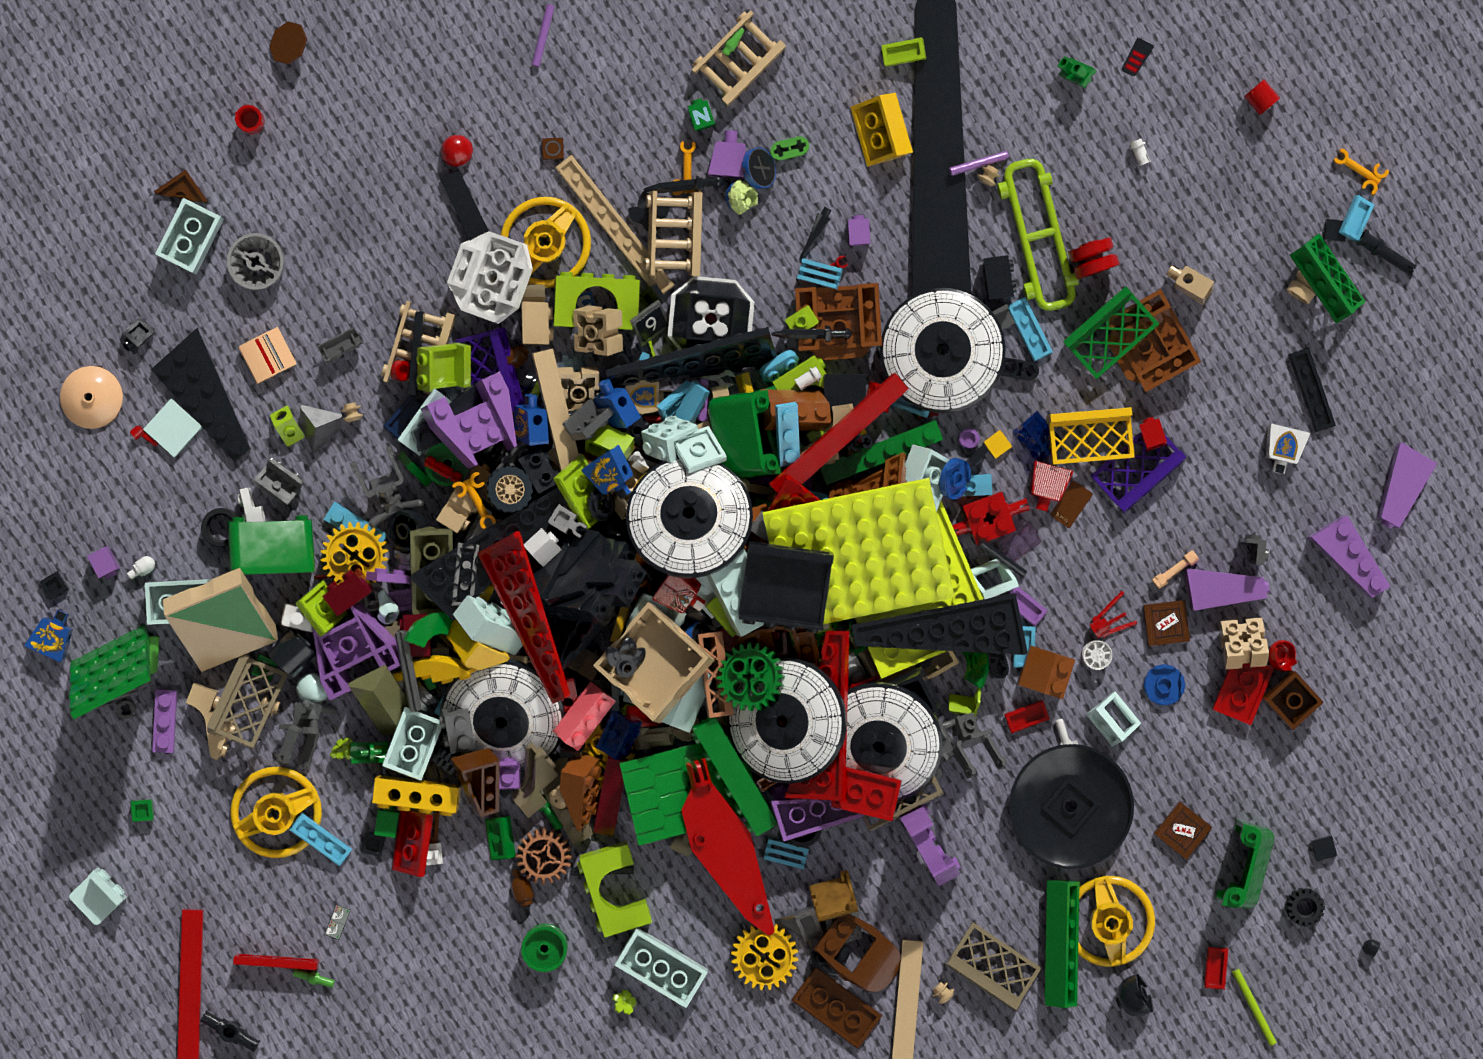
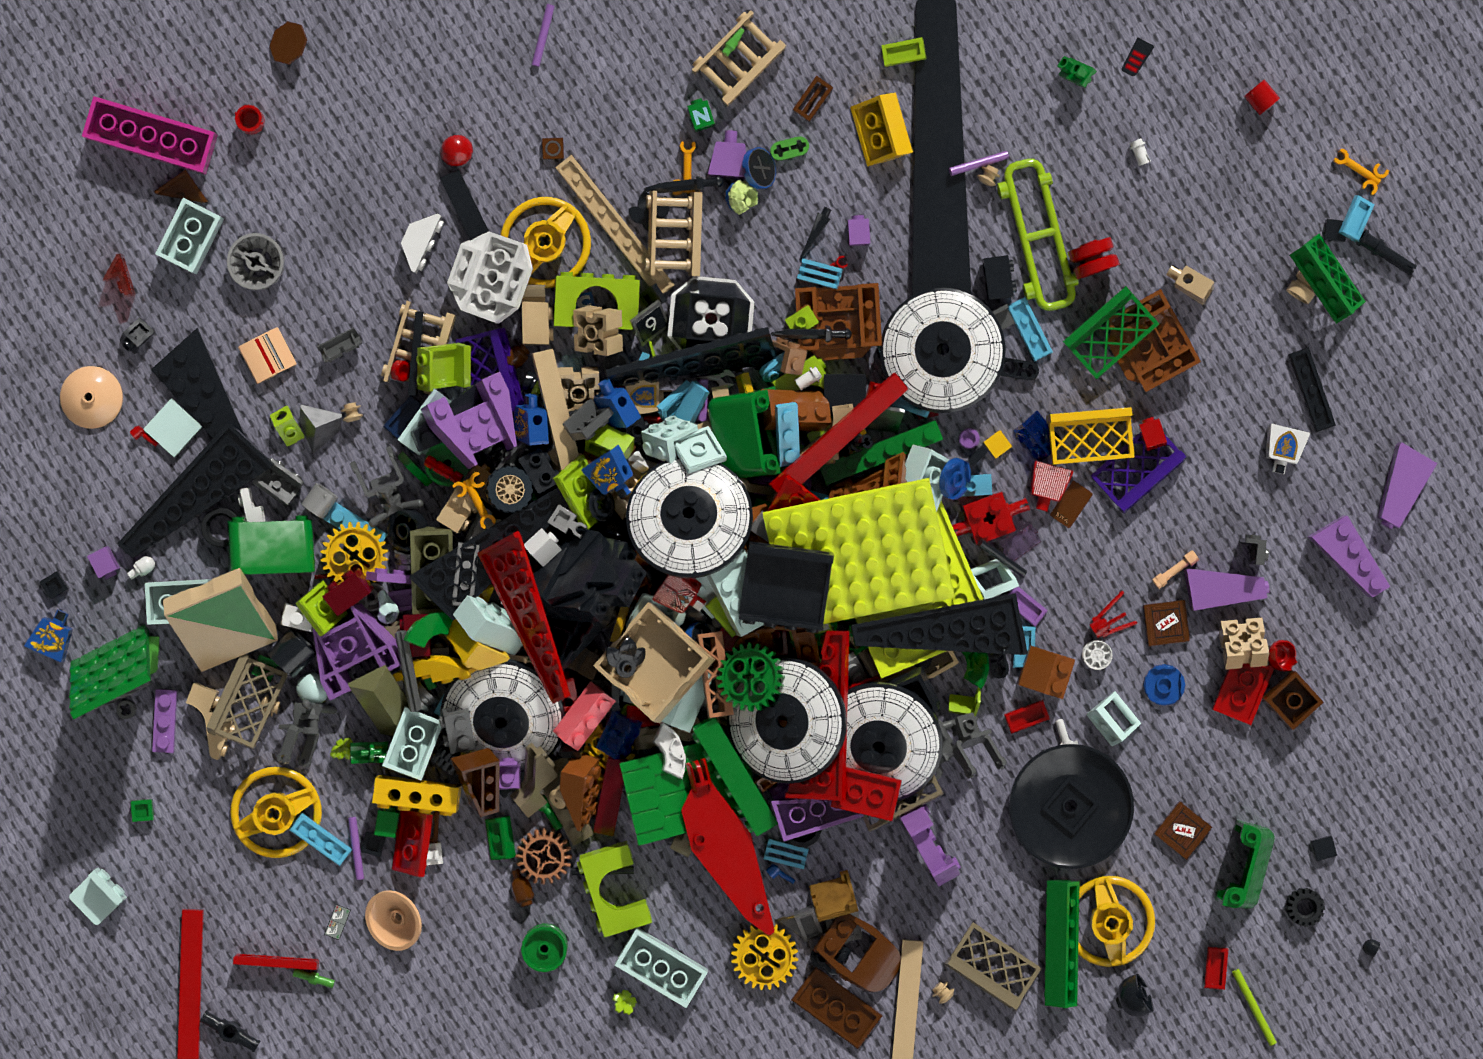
(119, 270): none -> clear red slope
(149, 135): none -> dark pink brick
(213, 475): none -> black wing
(319, 500): none -> light grey piece
(356, 848): none -> medium lavender bar
(387, 925): none -> light nougat dish
(419, 240): none -> white slope
(672, 751): none -> white tile
(774, 870): none -> blue hand
(793, 357): none -> medium nougat bracket
(803, 113): none -> reddish brown tile
(888, 420): none -> flat silver piece

